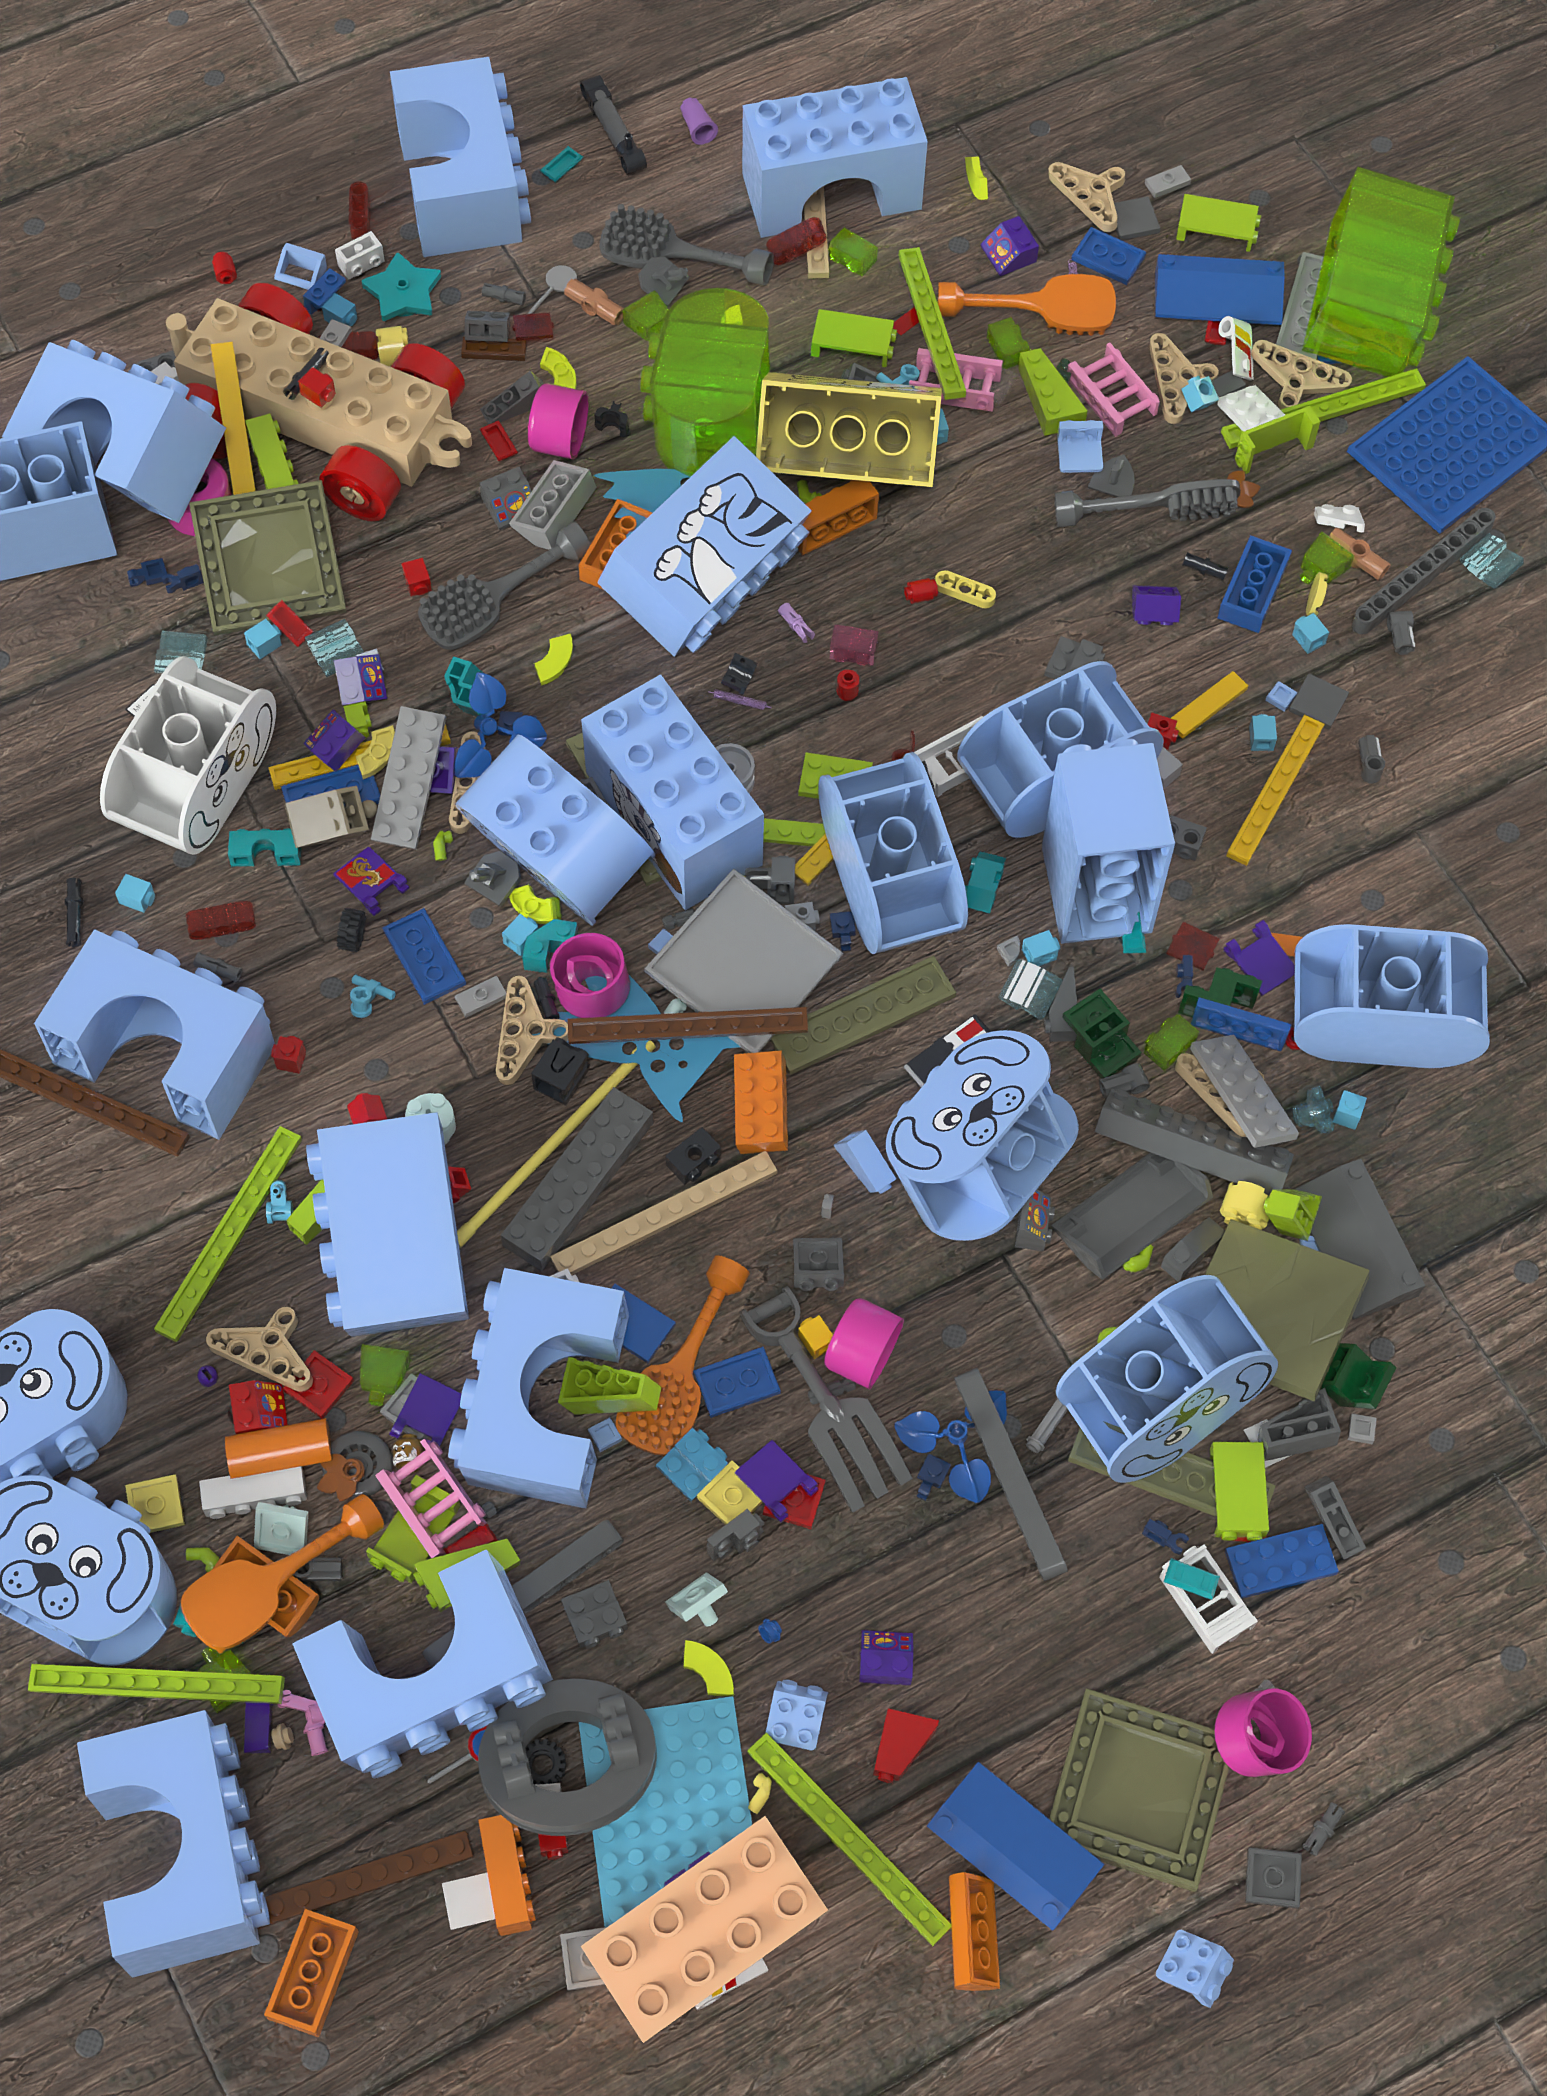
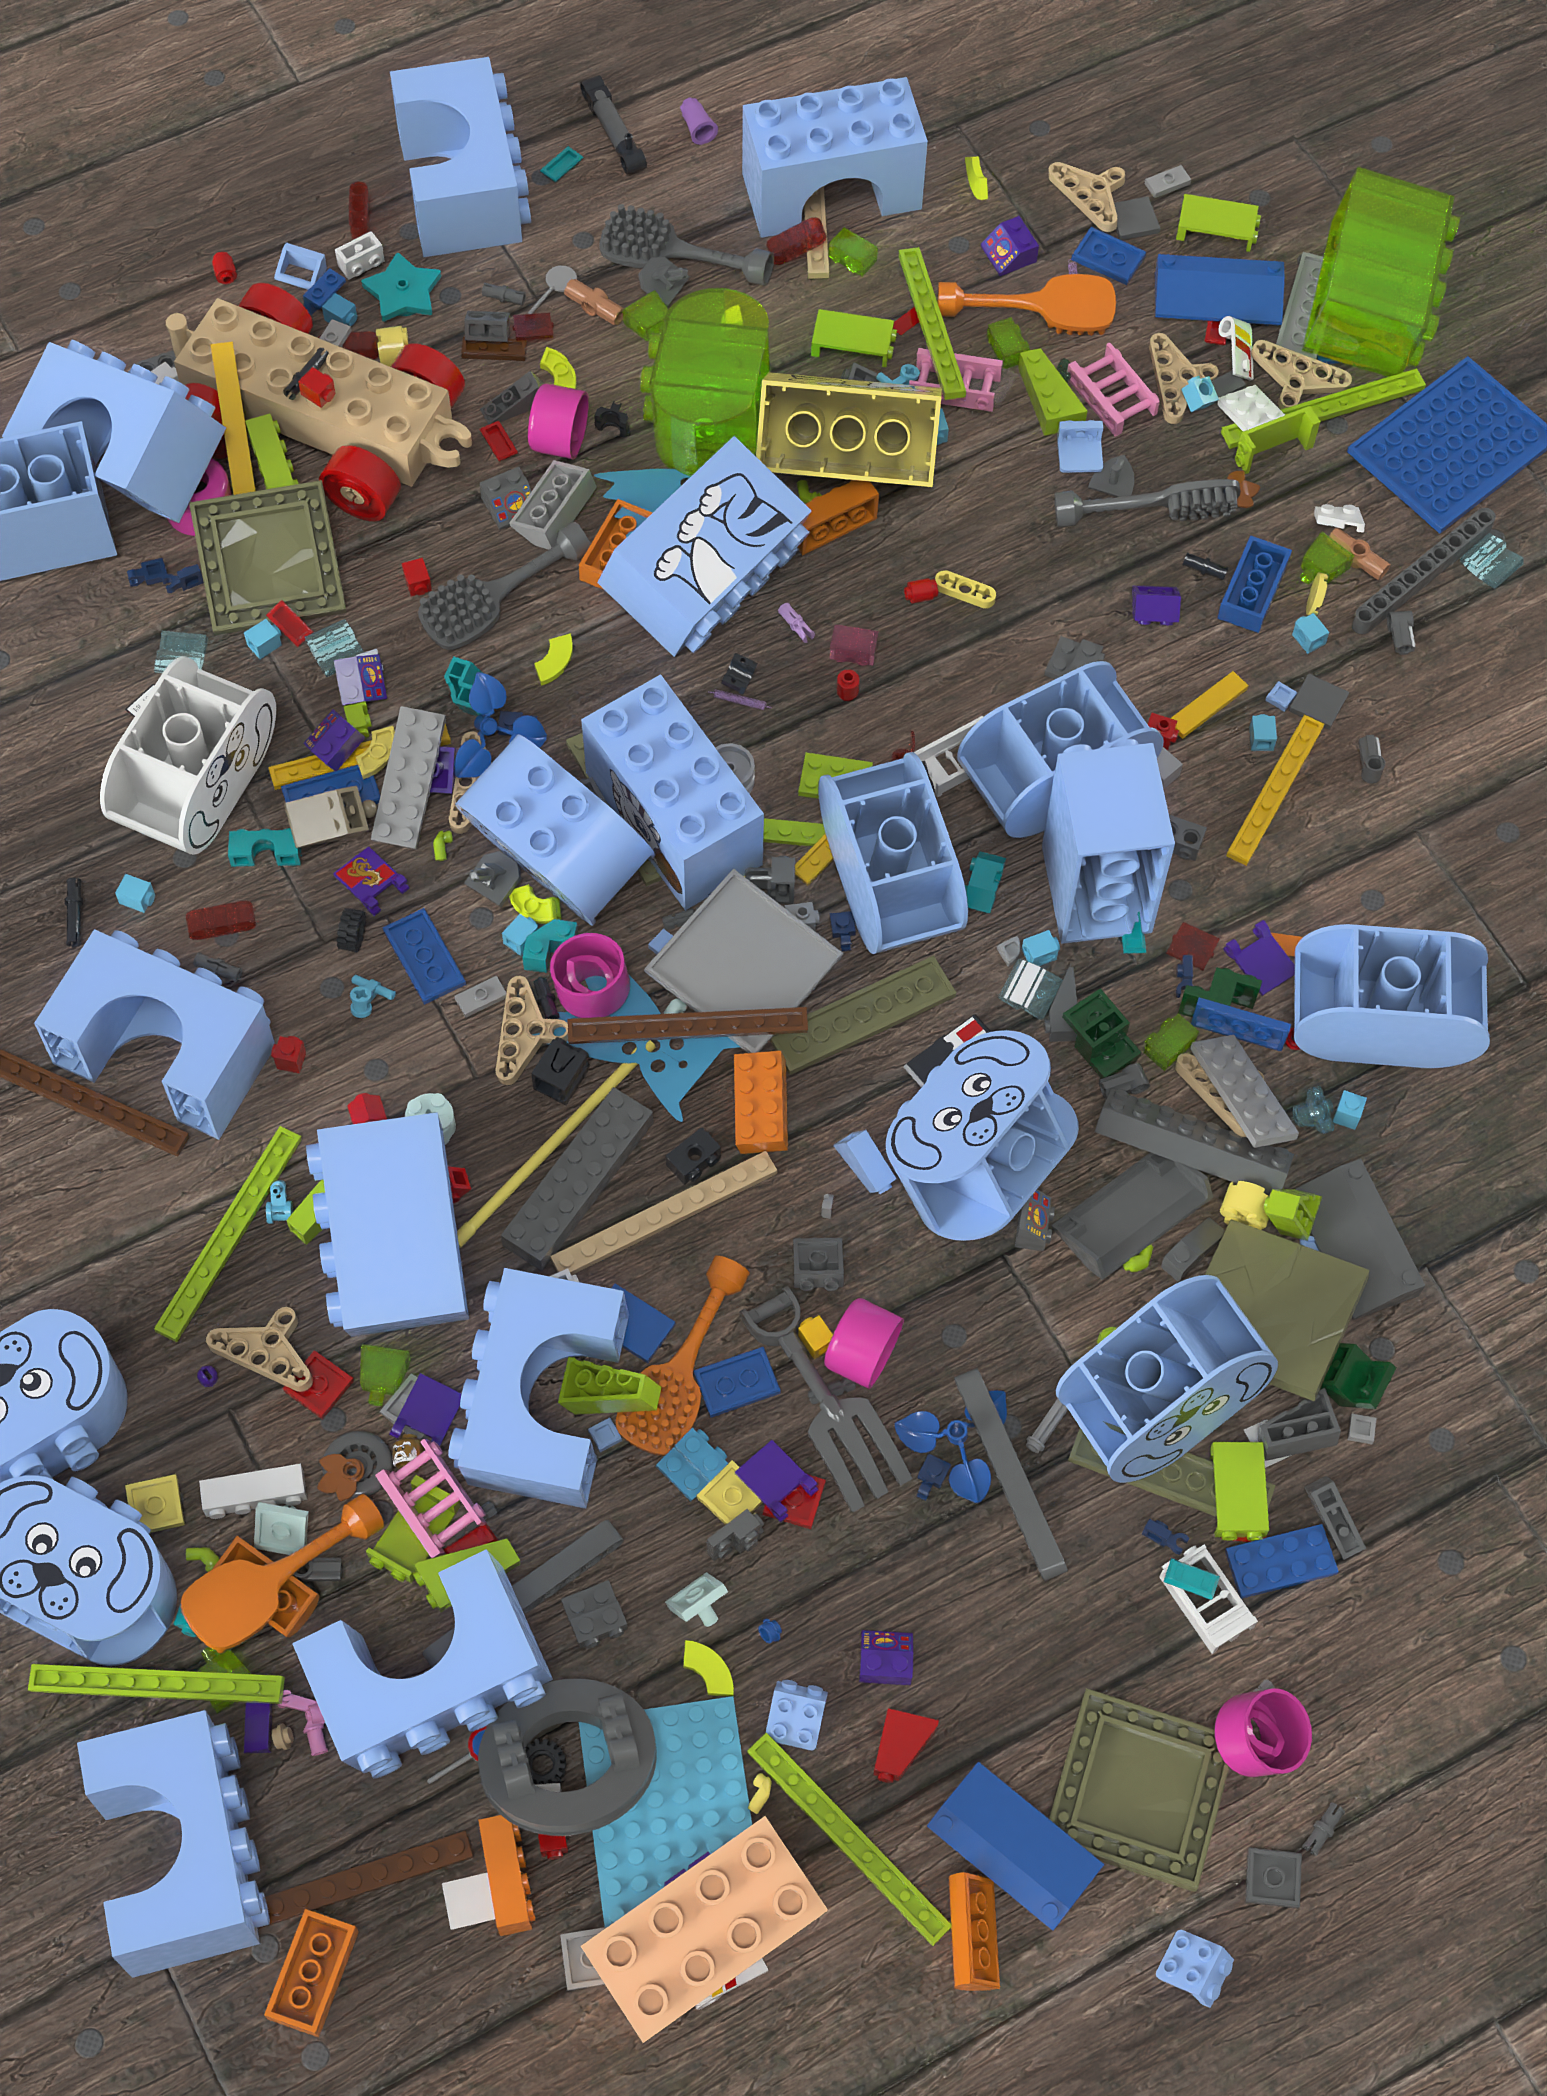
(257, 1406): red slope -> none
(278, 1448): orange brick -> none

